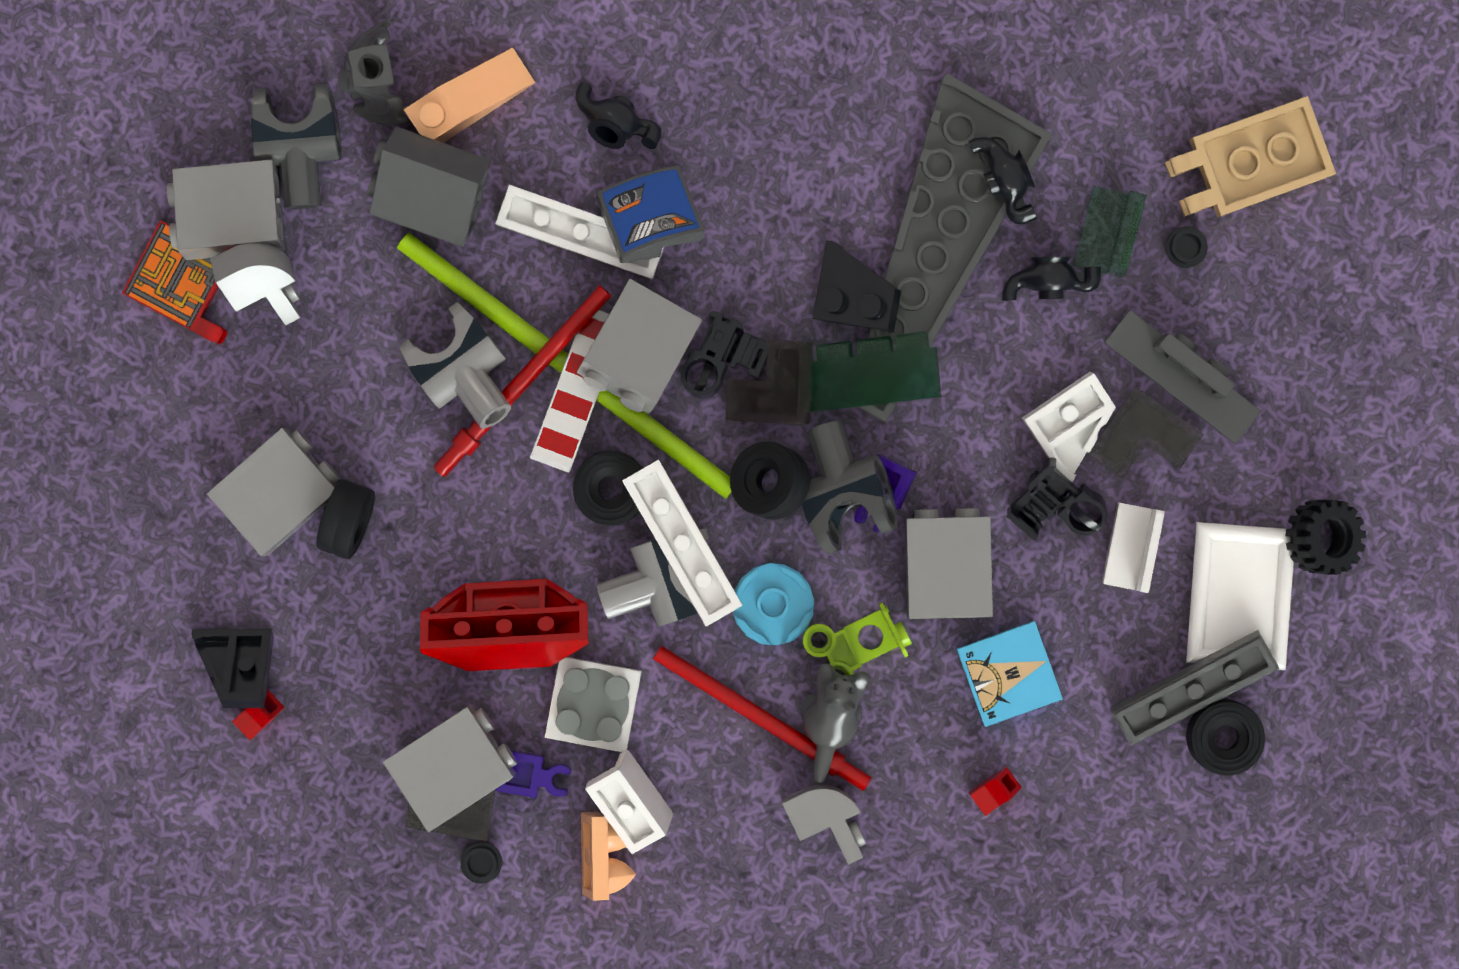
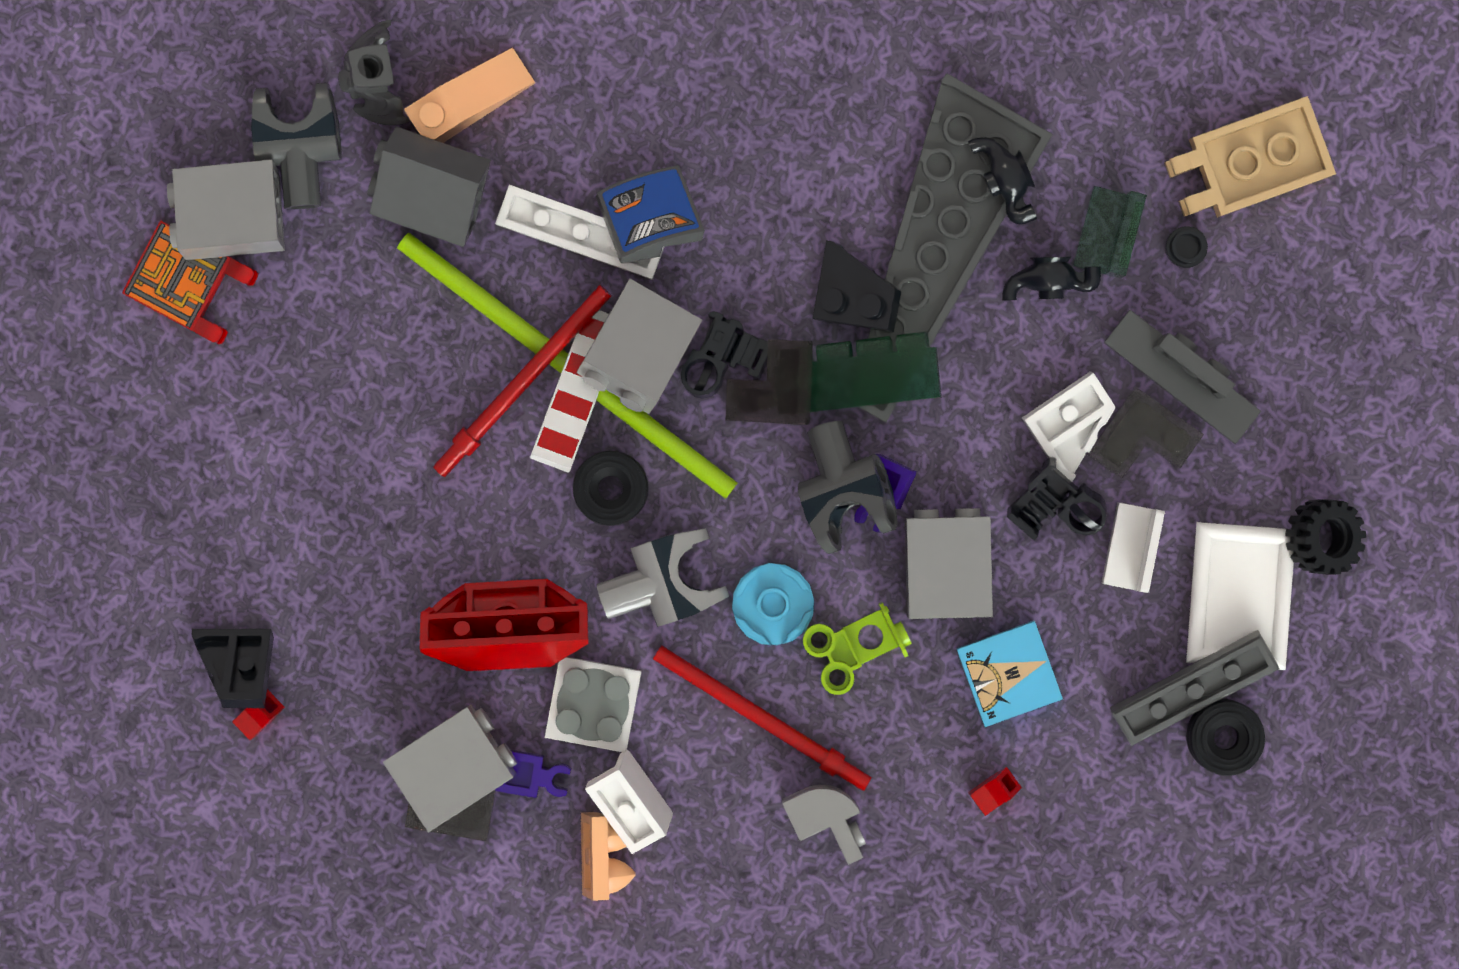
(257, 272): brick -> none
(275, 490): light grey brick -> none
(345, 519): black tyre -> none
(462, 370): light grey connector -> none
(481, 862): black plate -> none
(615, 120): black piece -> none
(682, 543): white plate -> none
(748, 475): black tyre -> none
(832, 714): dark grey animal -> none

